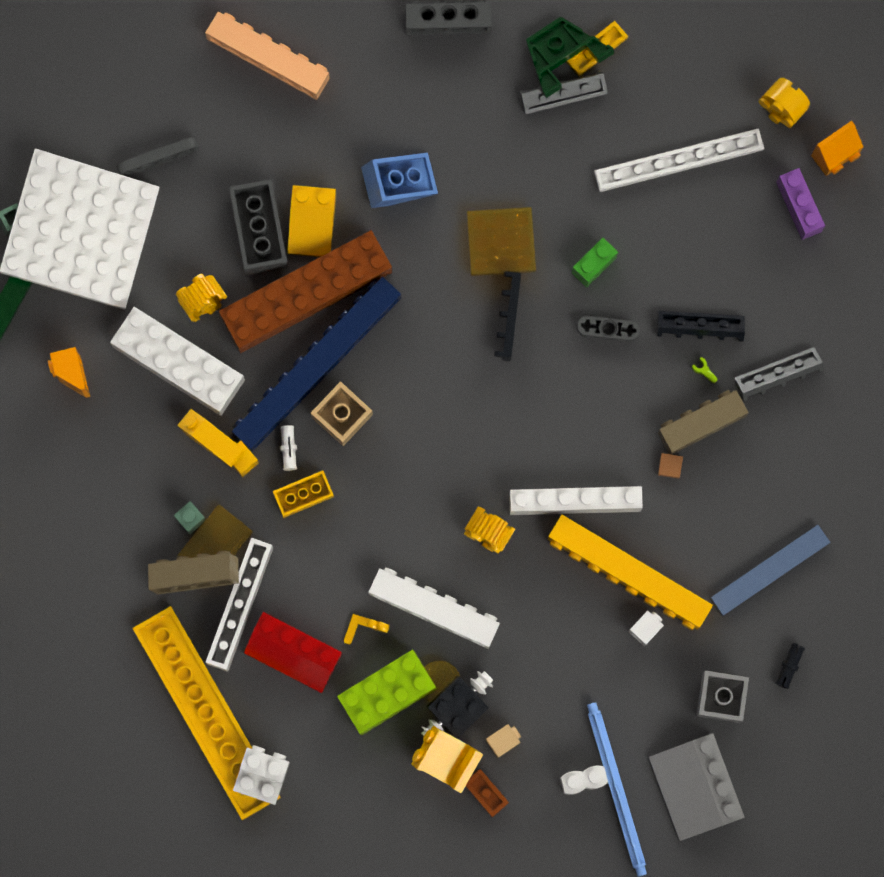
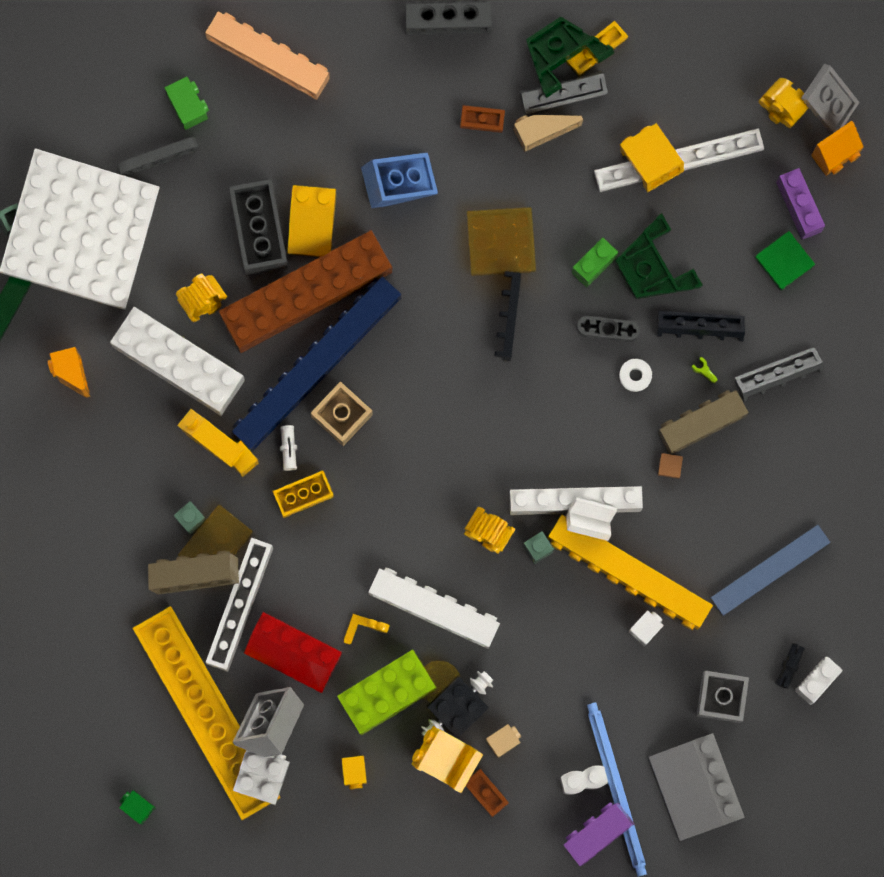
(136, 806): none -> green brick
(186, 102): none -> bright green brick
(269, 722): none -> light grey slope
(354, 772): none -> yellow brick
(482, 119): none -> dark orange plate
(538, 547): none -> sand green brick
(542, 128): none -> tan slope
(590, 518): none -> white panel
(598, 833): none -> medium lavender brick
(635, 364): none -> white piece
(645, 268): none -> dark green wing
(652, 156): none -> yellow panel
(784, 260): none -> green tile
(818, 680): none -> white brick
(830, 99): none -> light grey plate

